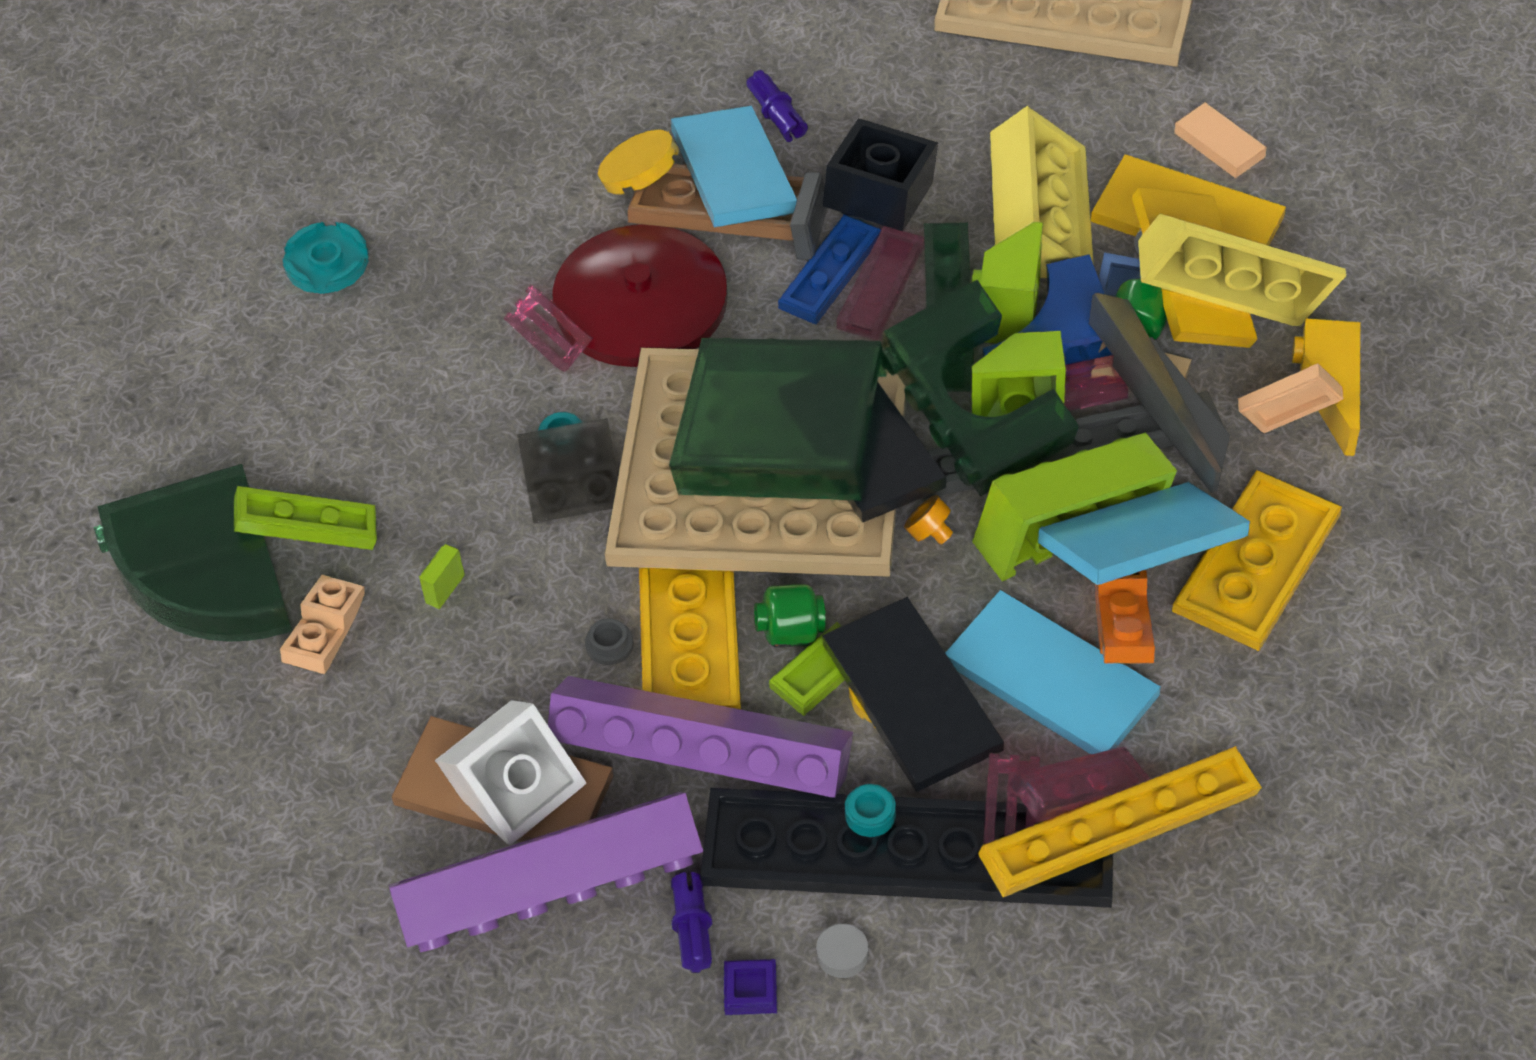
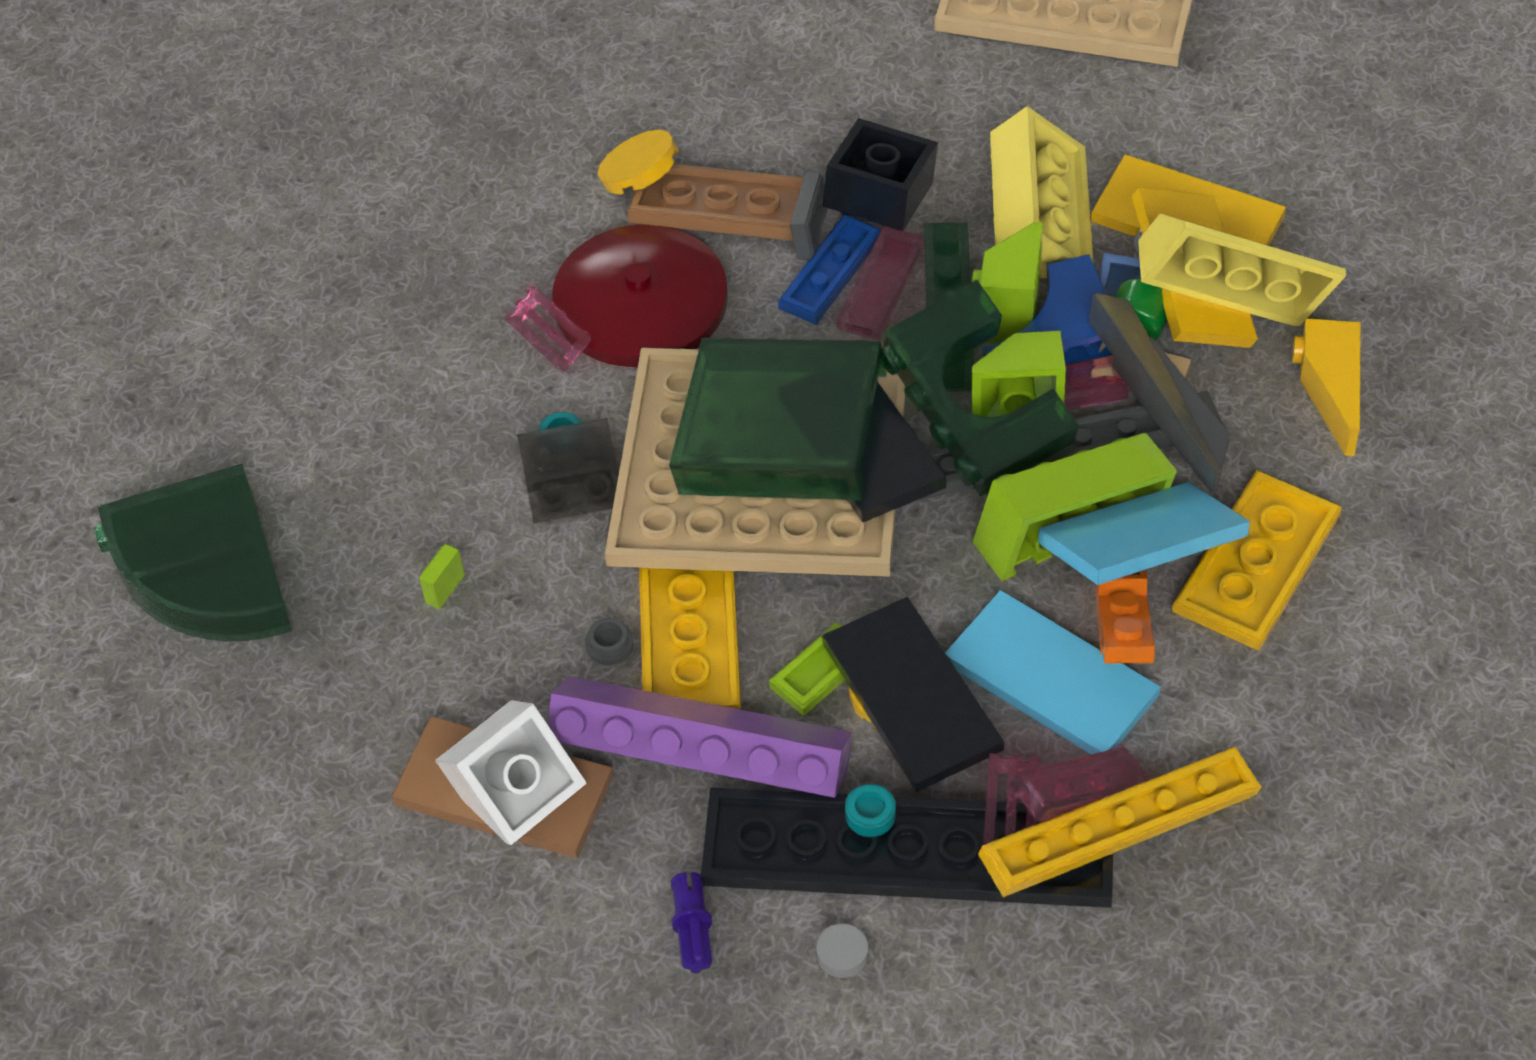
(304, 518): lime tile -> none
(324, 624): light nougat slope -> none
(328, 268): teal tile -> none
(546, 869): medium lavender brick -> none
(733, 166): medium azure tile -> none
(750, 987): dark purple tile -> none
(776, 106): dark purple axle -> none
(790, 615): green head -> none
(929, 520): light orange tile -> none
(1220, 140): light nougat tile -> none
(1290, 398): light nougat tile -> none

